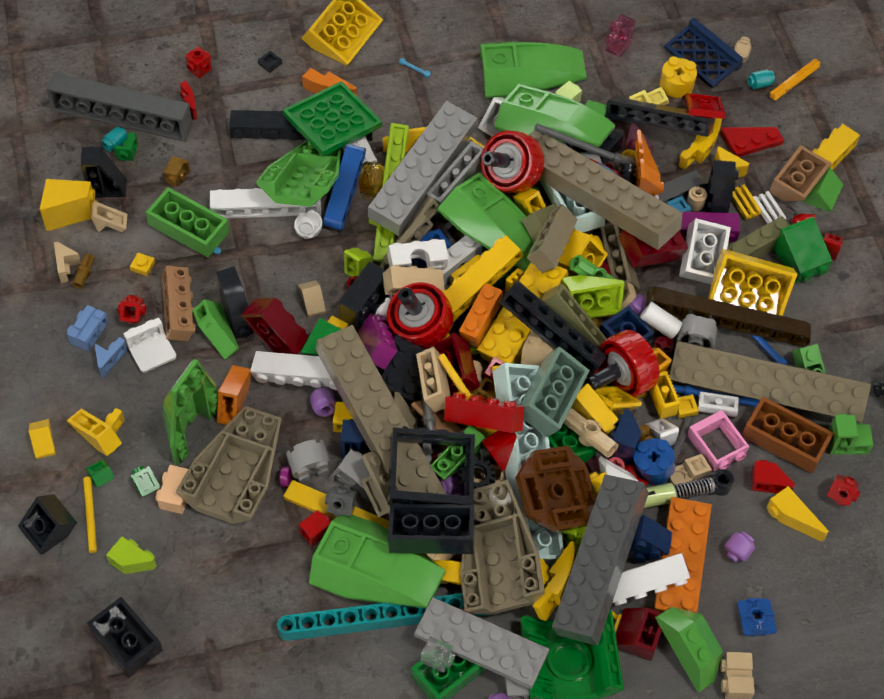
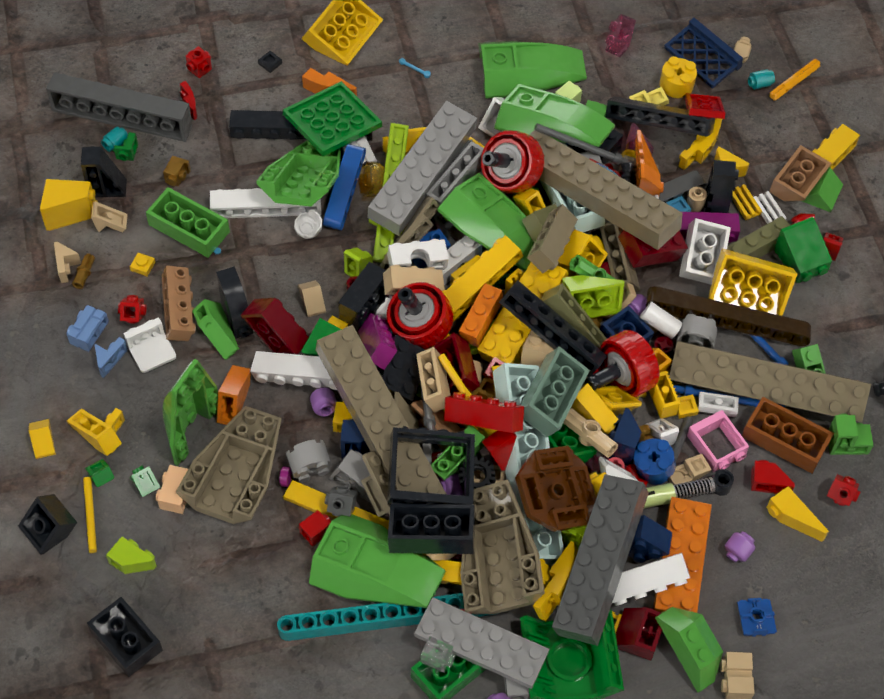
(749, 140): red wing -> none

